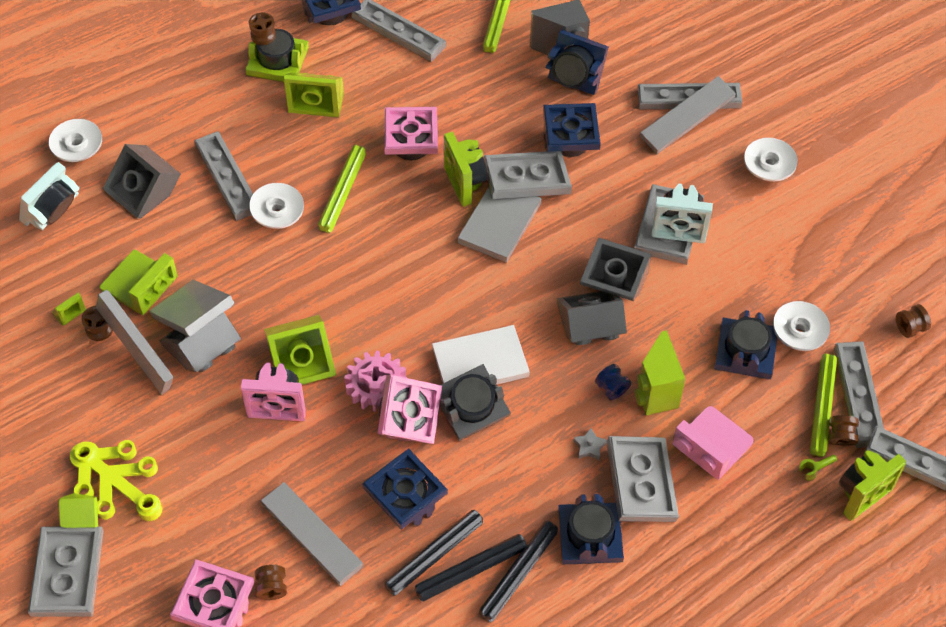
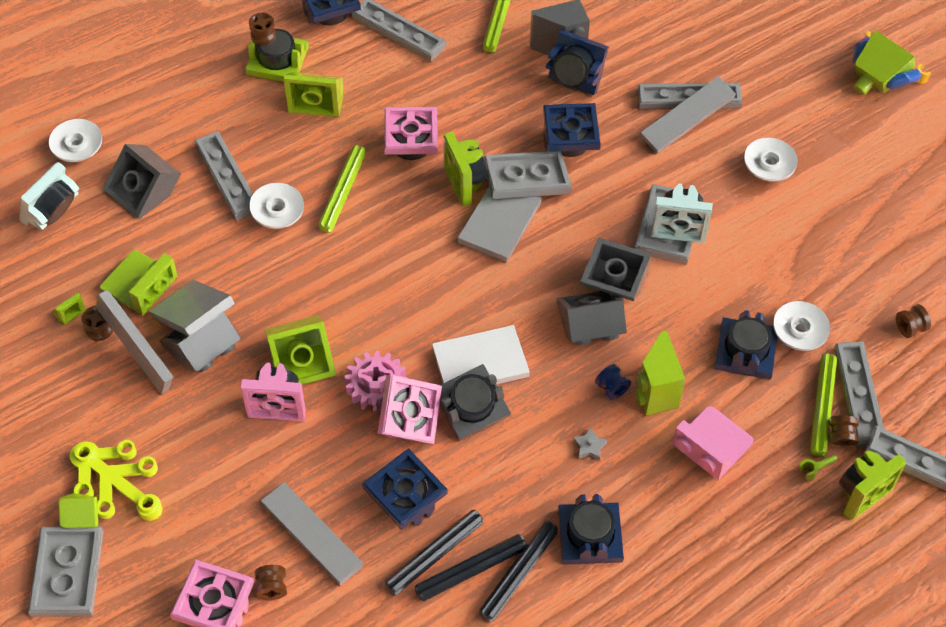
(642, 479): light grey tile -> none
(884, 65): none -> lime torso

